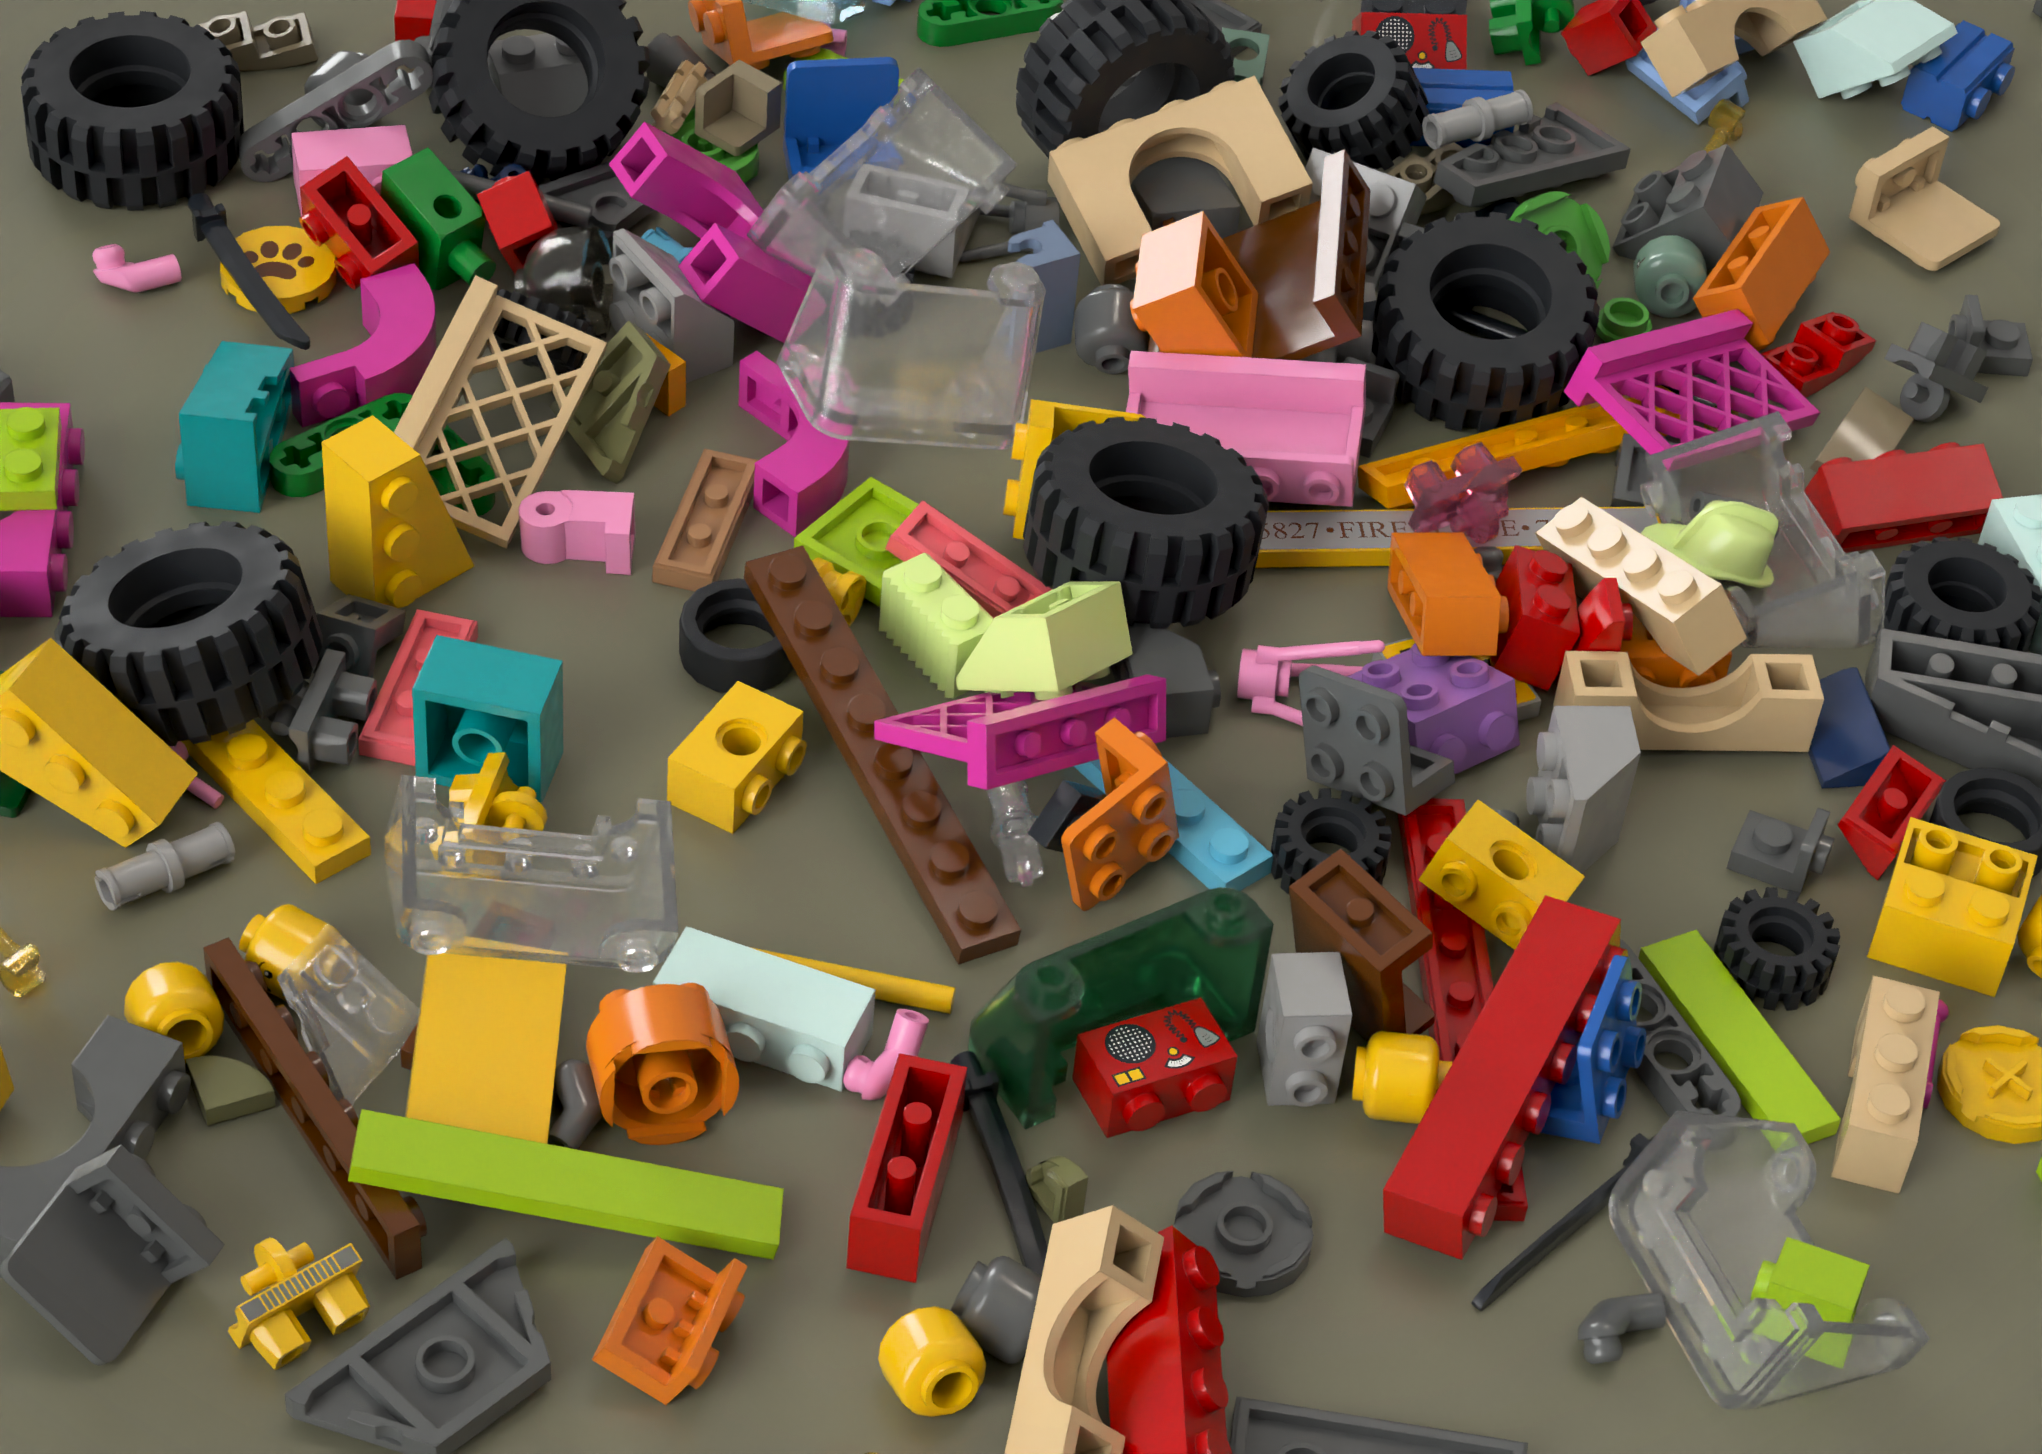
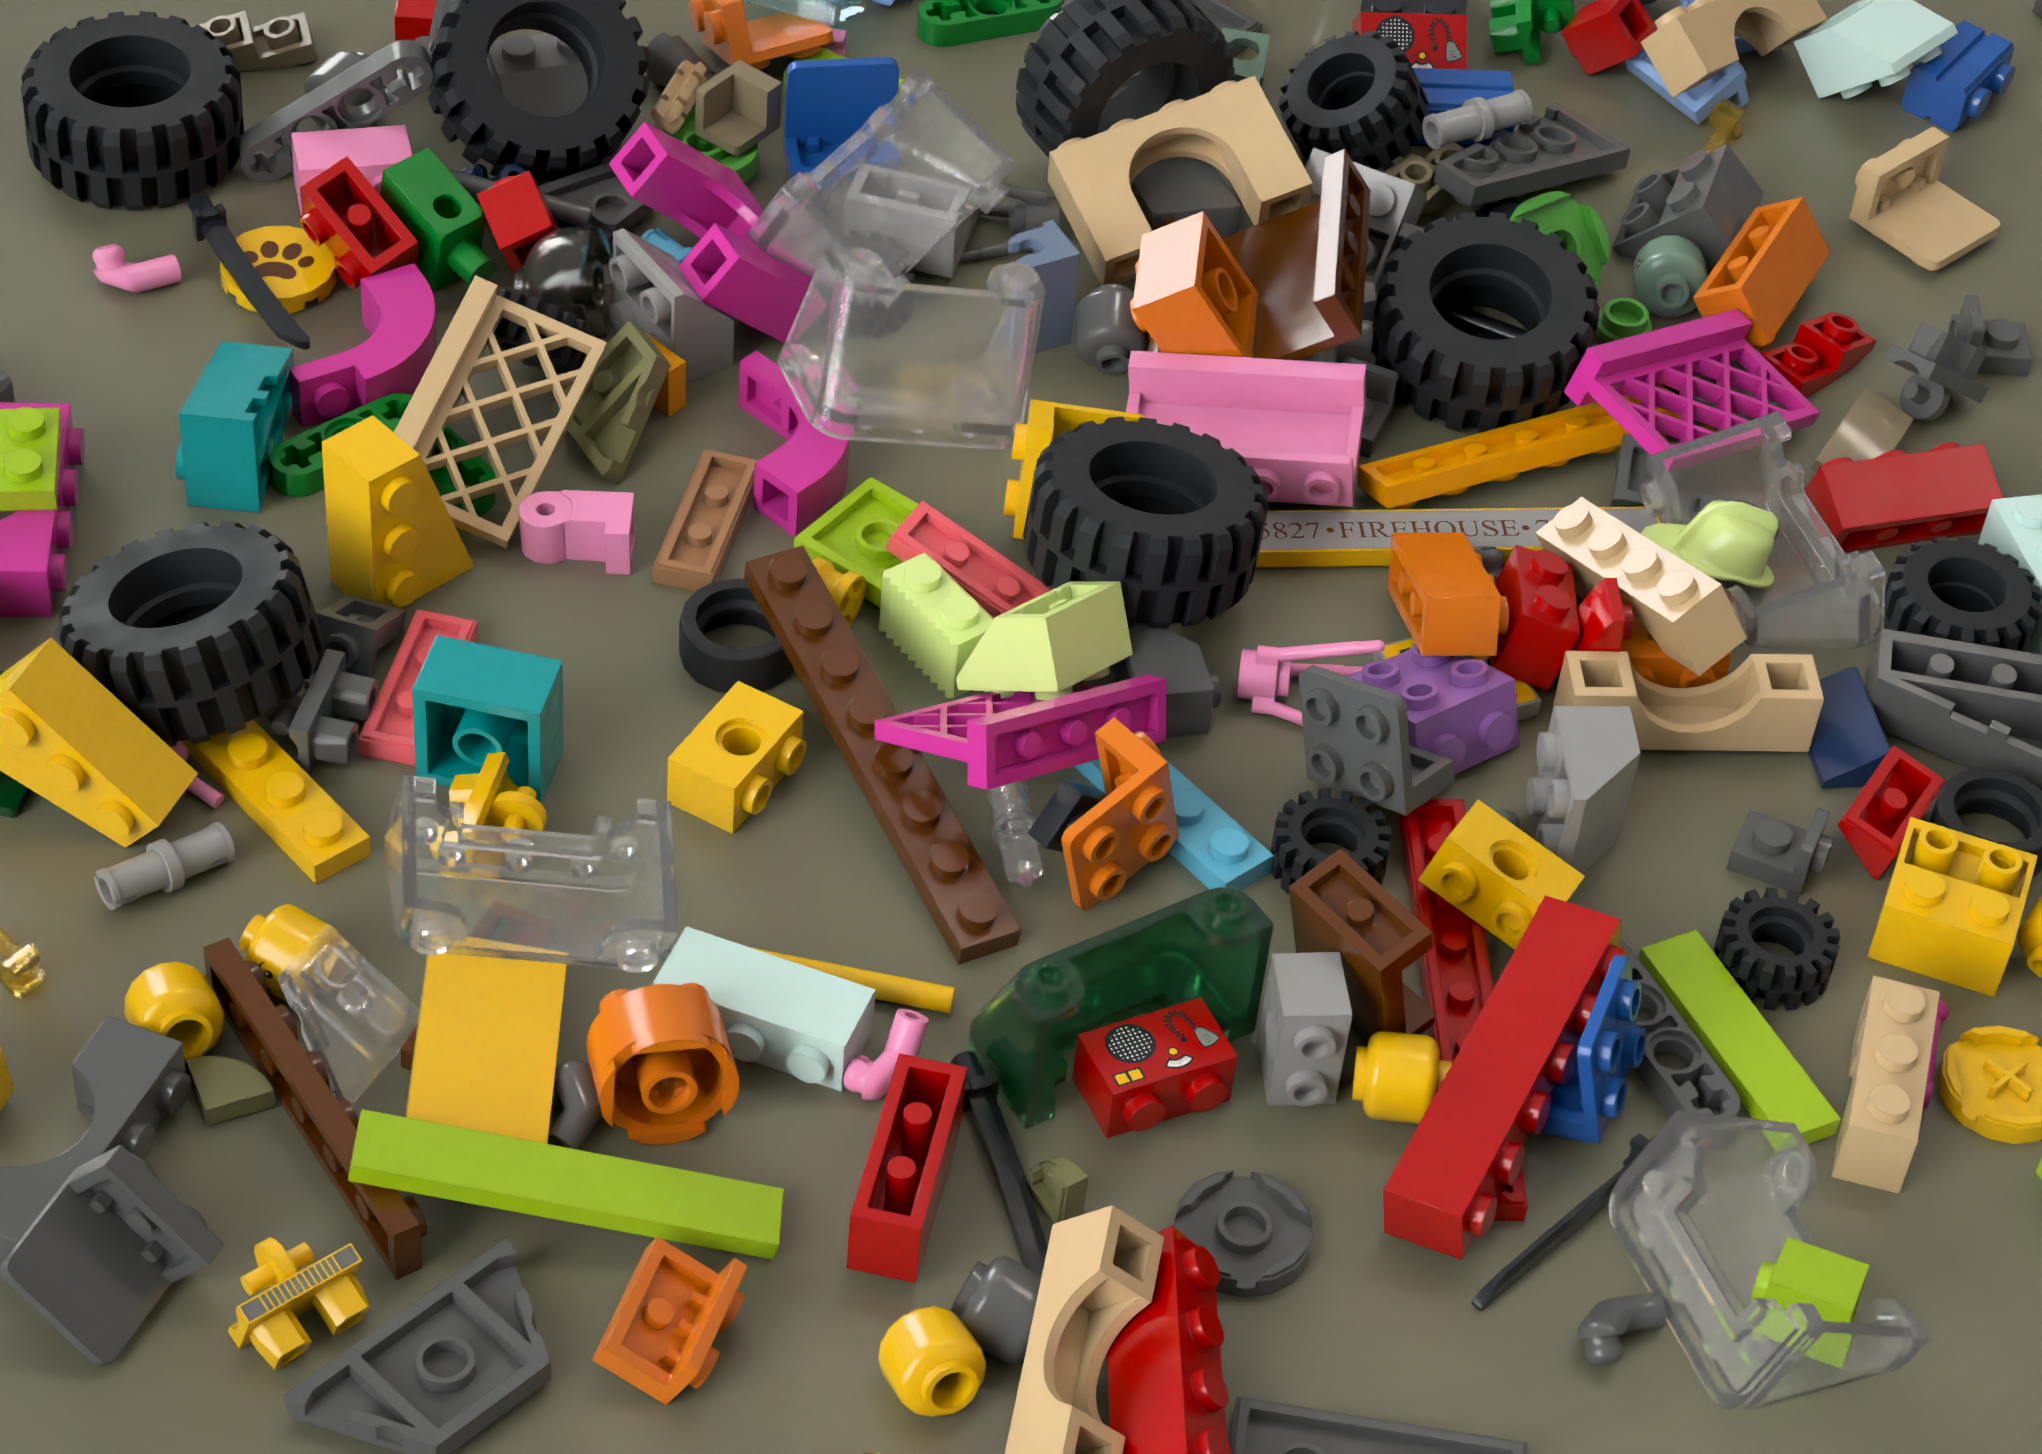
(1468, 502): clear pink hips -> none

